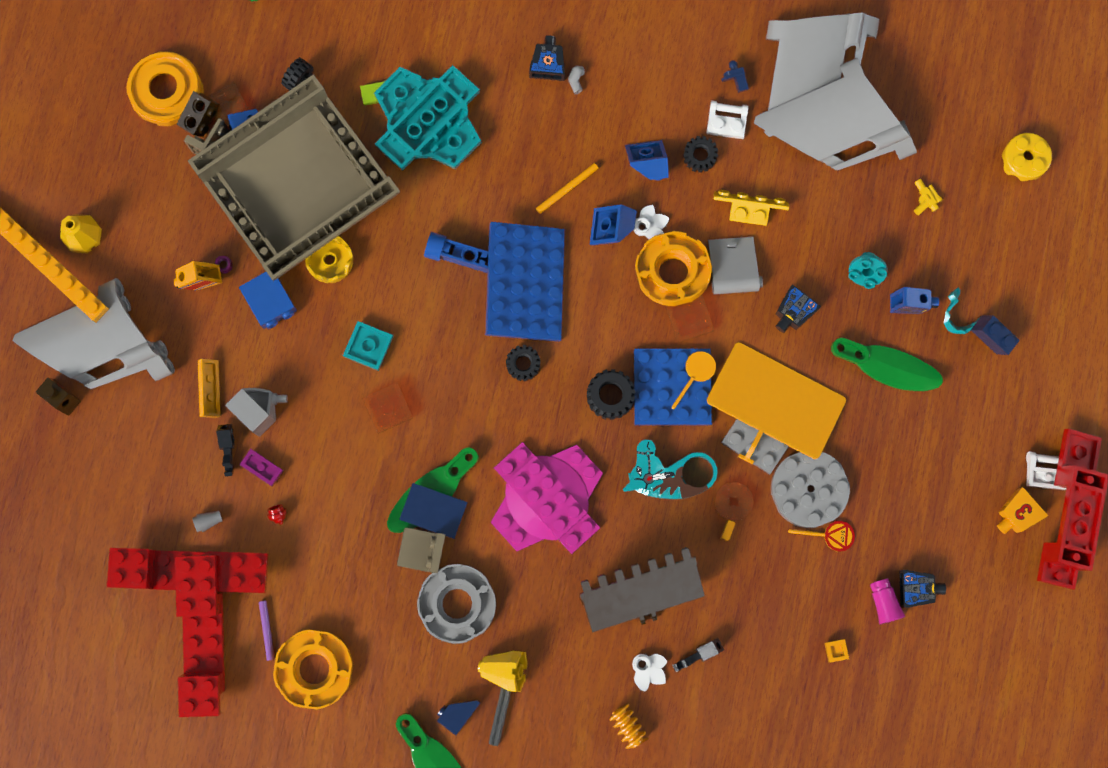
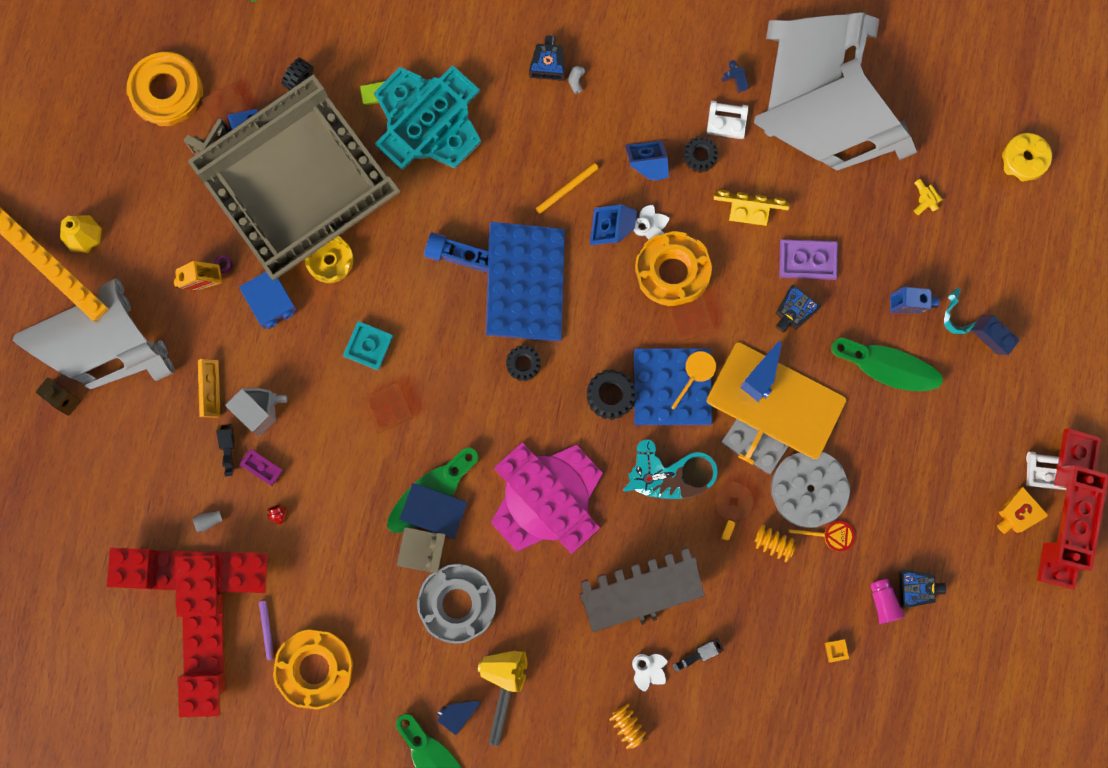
(194, 112): dark brown brick -> none
(734, 266): light grey door -> none
(763, 376): none -> blue slope
(775, 543): none -> light orange piece
(808, 259): none -> medium lavender tile
(868, 270): teal plate -> none

